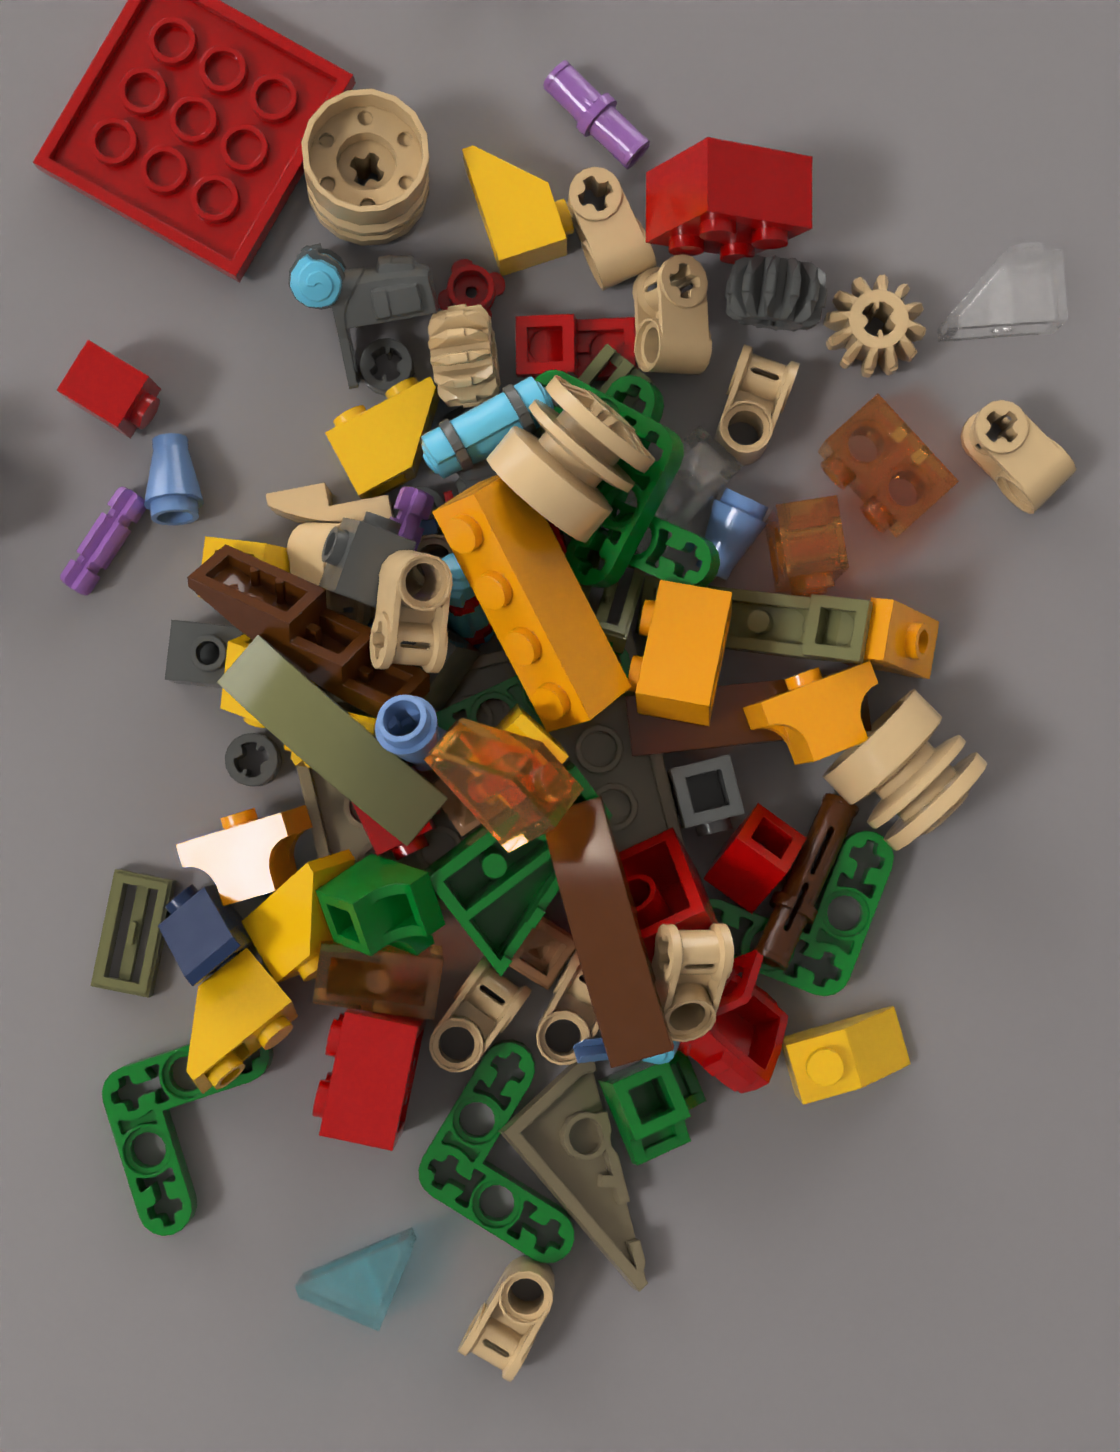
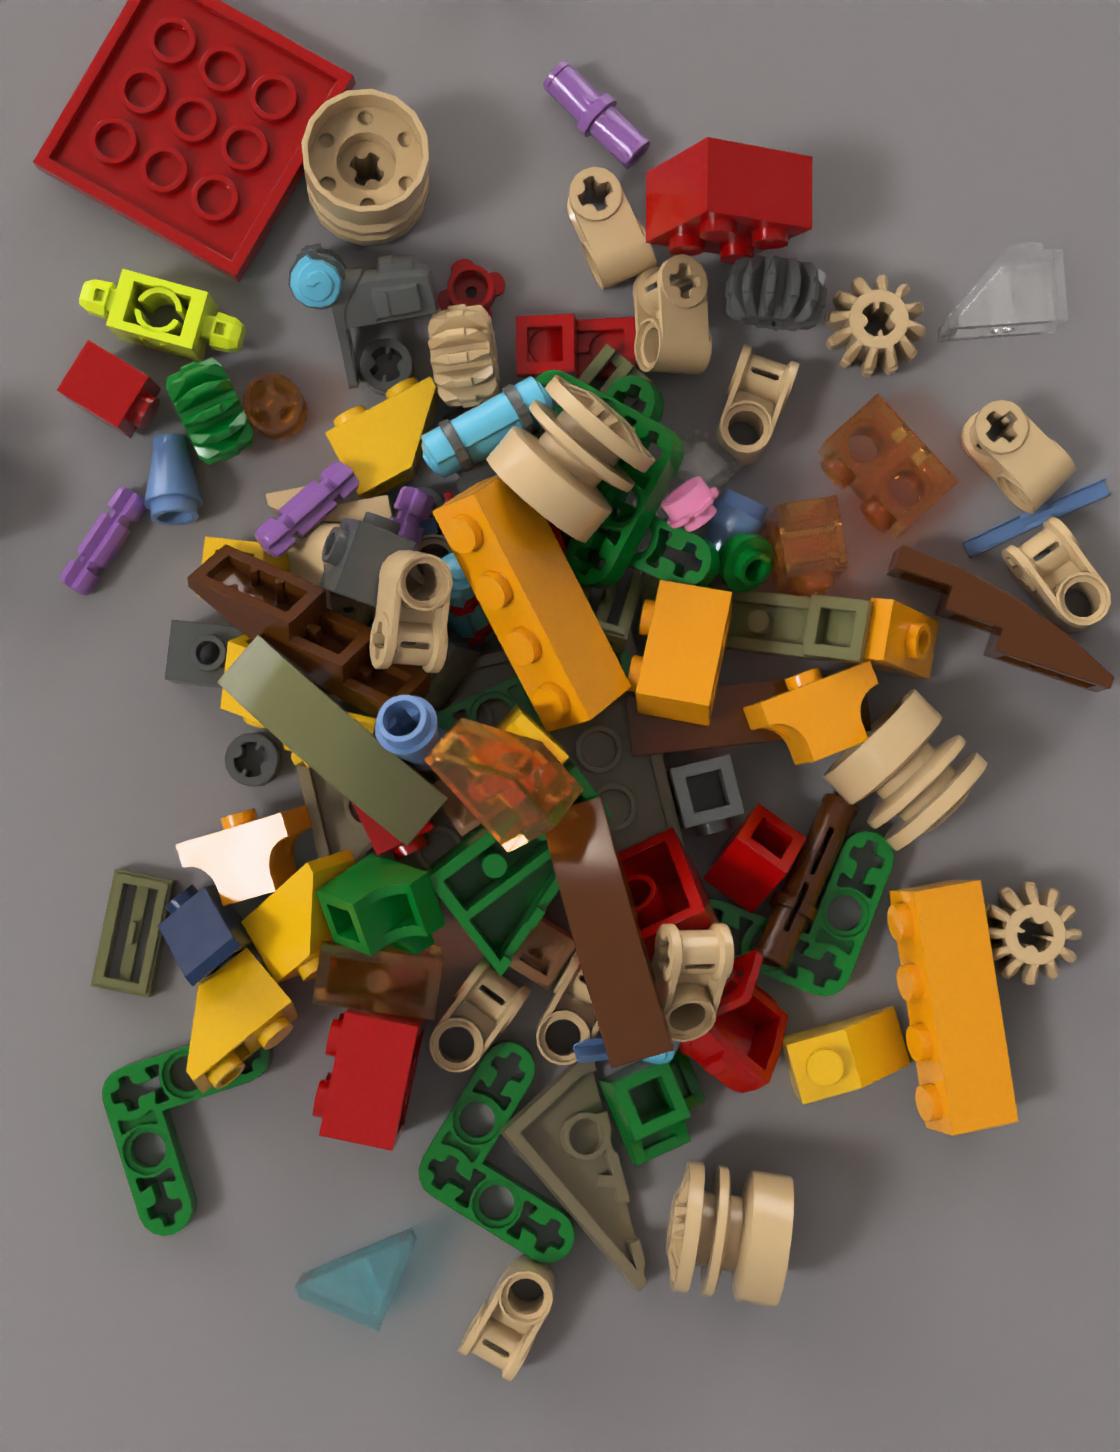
(123, 311): none -> neon yellow piece
(210, 410): none -> green gear
(272, 394): none -> clear orange wheel
(306, 509): none -> medium lavender axle
(517, 212): yellow slope -> none
(690, 504): none -> bright pink plate
(731, 1233): none -> tan wheel
(745, 561): none -> green plate
(952, 1006): none -> light orange brick
(1016, 630): none -> reddish brown slope
(1026, 522): none -> medium blue piece
(1051, 937): none -> tan gear
(1056, 573): none -> tan piece

